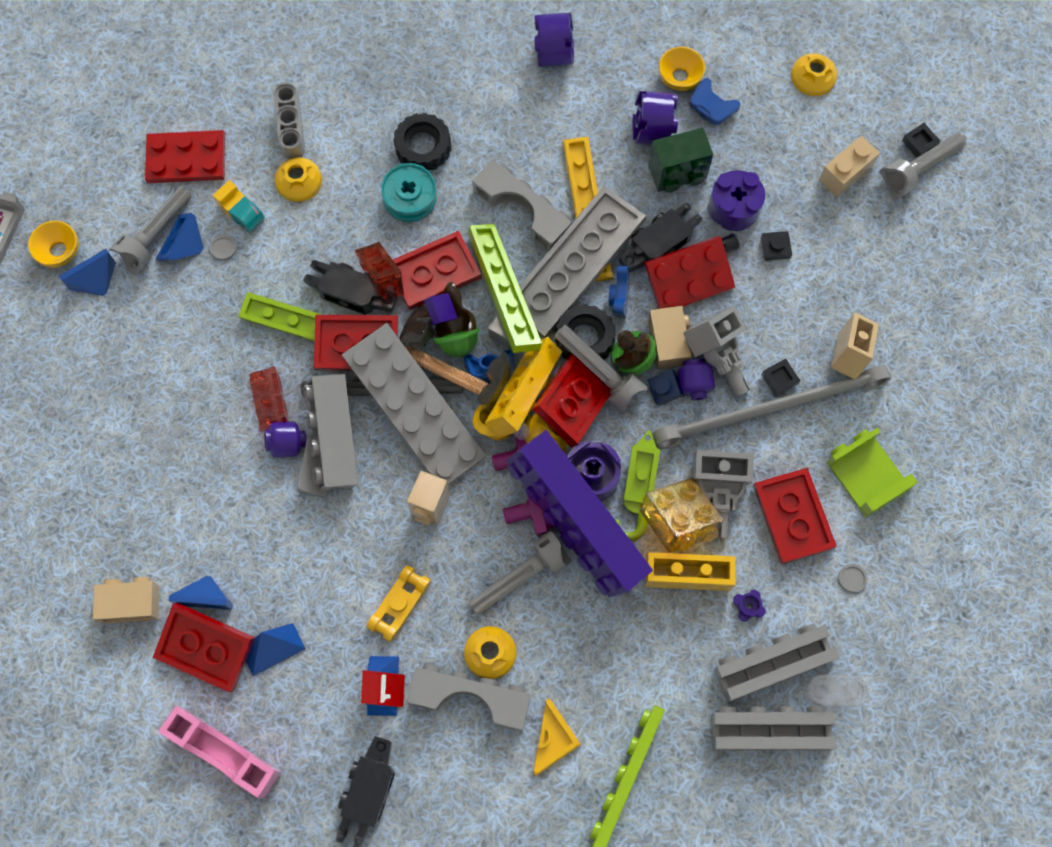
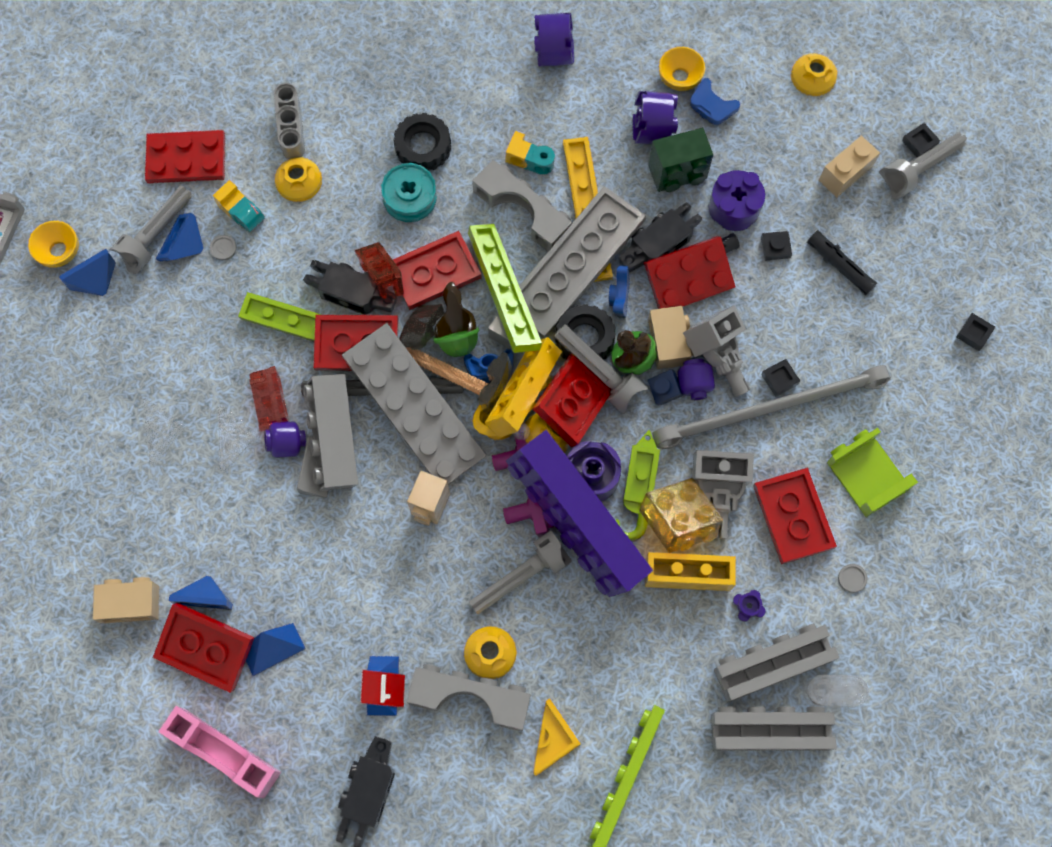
(398, 603): yellow plate -> none
(440, 309): dark purple tile -> none
(529, 156): none -> leg
(841, 262): none -> black pin
(855, 346): tan brick -> none
(975, 332): none -> black plate

